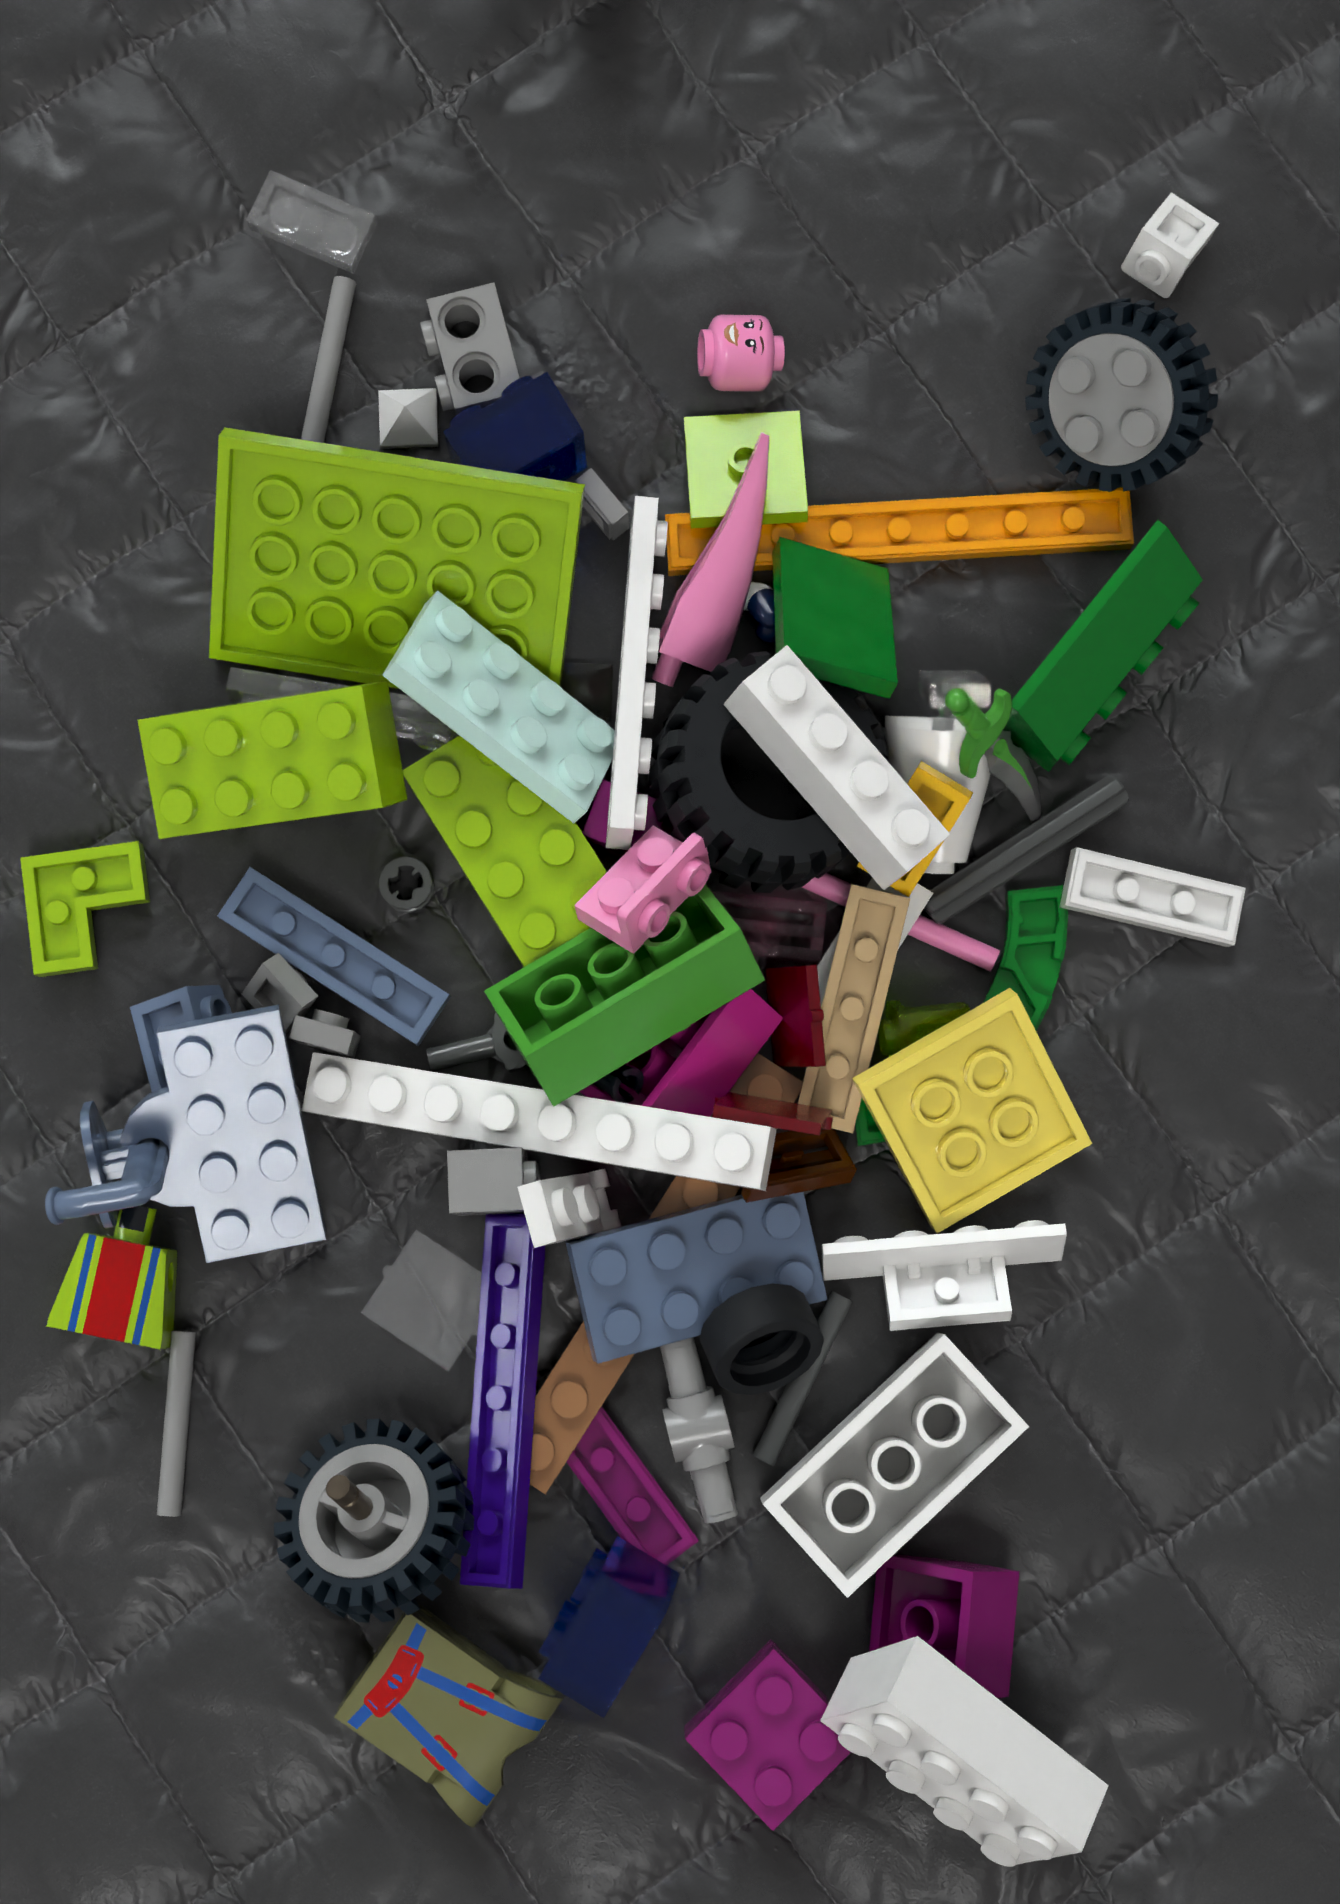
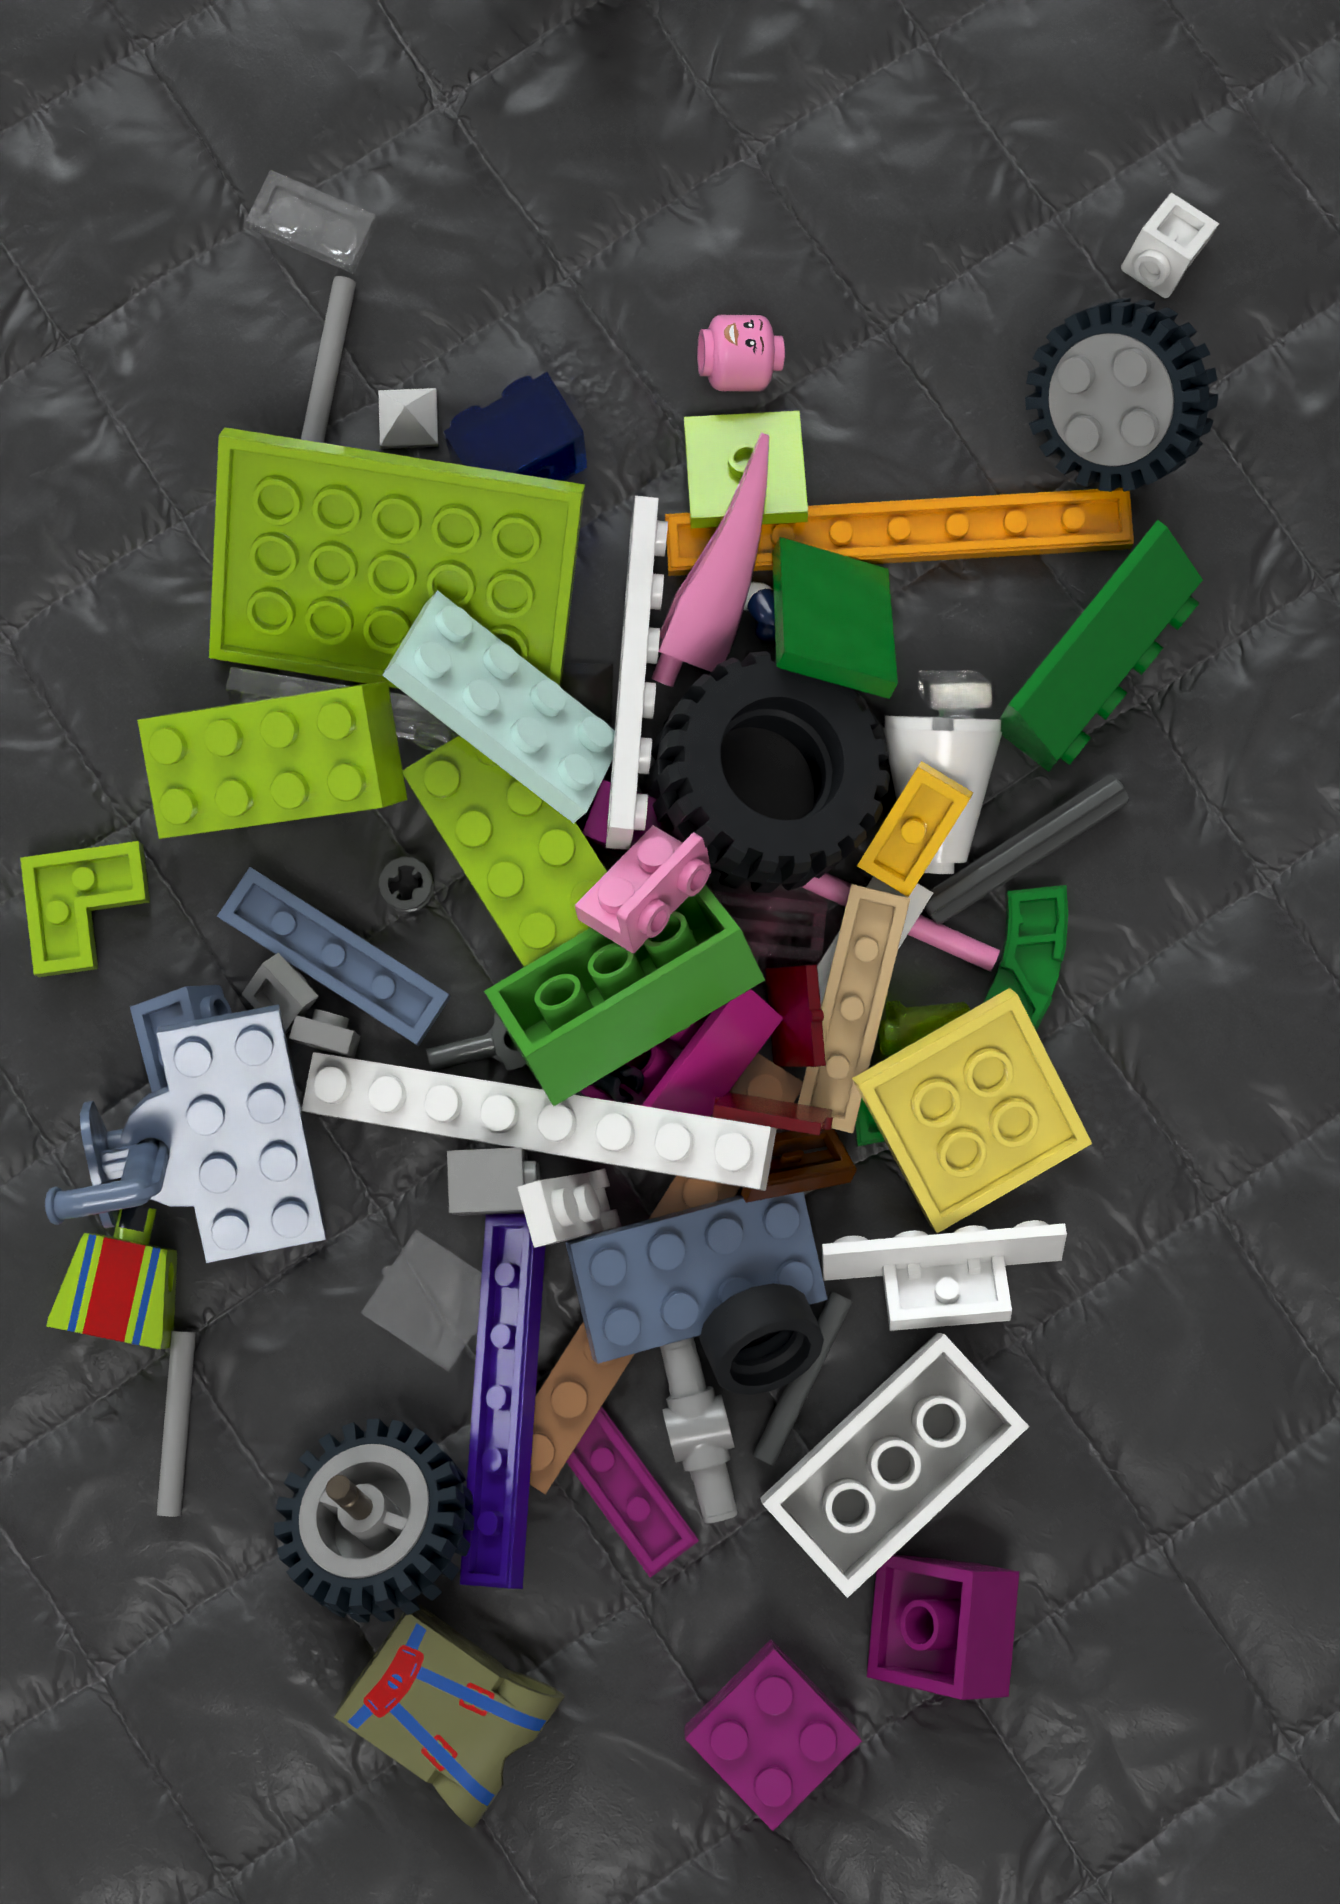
(483, 353): light grey brick -> none
(603, 505): light grey tile -> none
(604, 1635): clear blue brick -> none
(835, 768): white brick -> none
(964, 1754): white brick -> none
(987, 738): bright green piece -> none
(1152, 897): white tile -> none

